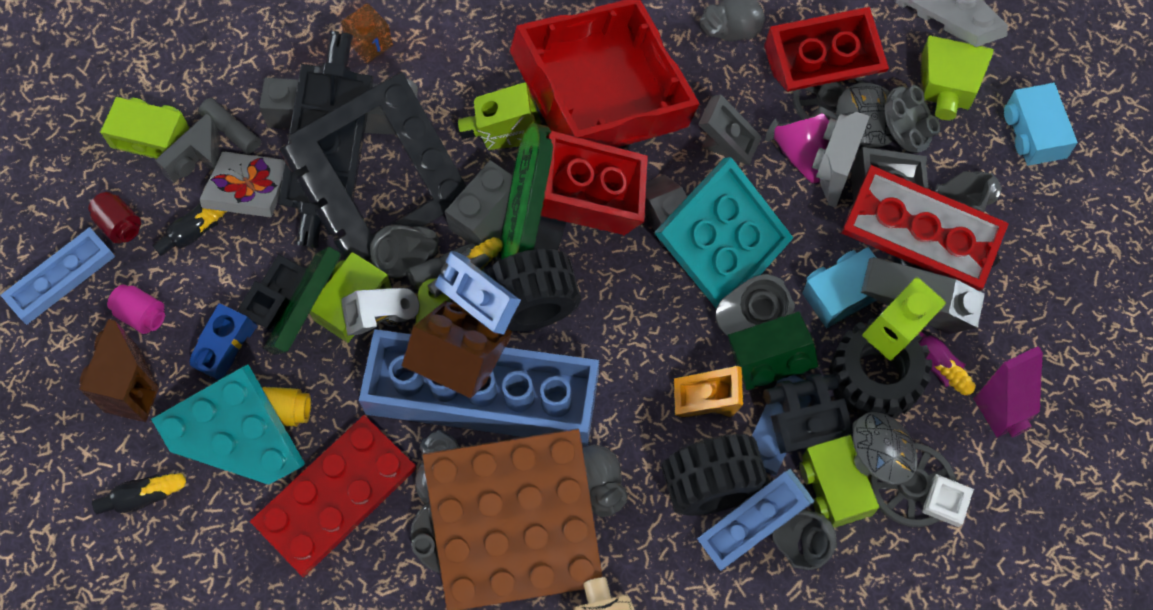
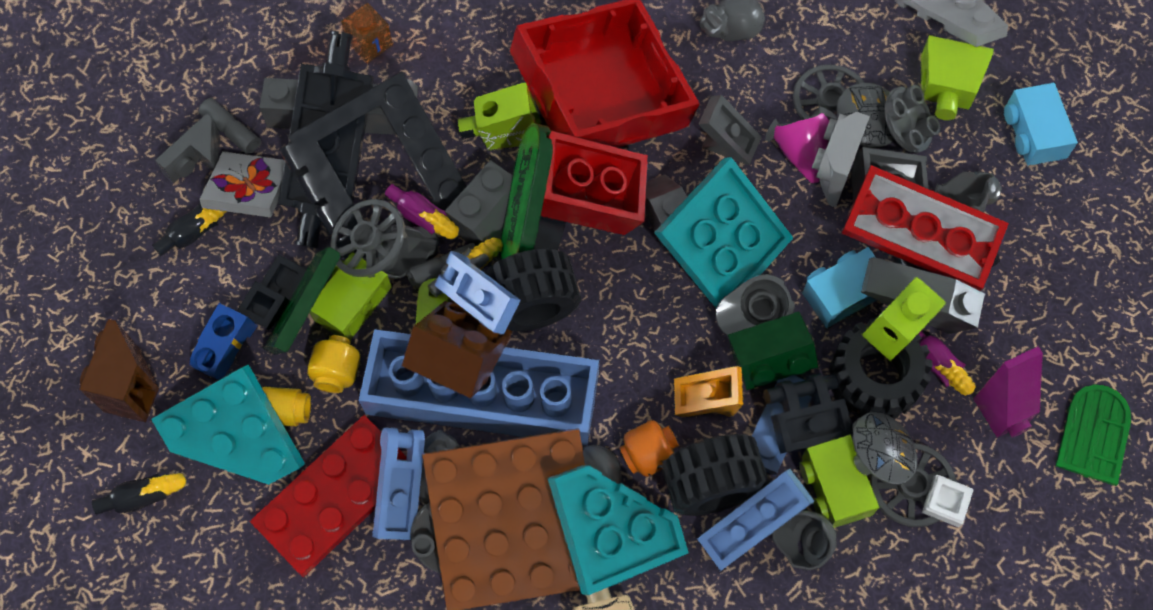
(57, 276): medium blue plate -> none
(114, 217): dark red brick -> none
(136, 308): dark pink brick -> none
(142, 127): lime brick -> none
(333, 364): none -> yellow head
(367, 307): light grey leg -> none
(368, 238): none -> dark grey wheel
(398, 484): none -> medium blue plate
(422, 212): none -> magenta piece
(612, 529): none -> teal plate
(648, 447): none -> orange head
(825, 49): red slope -> none
(1095, 434): none -> green window

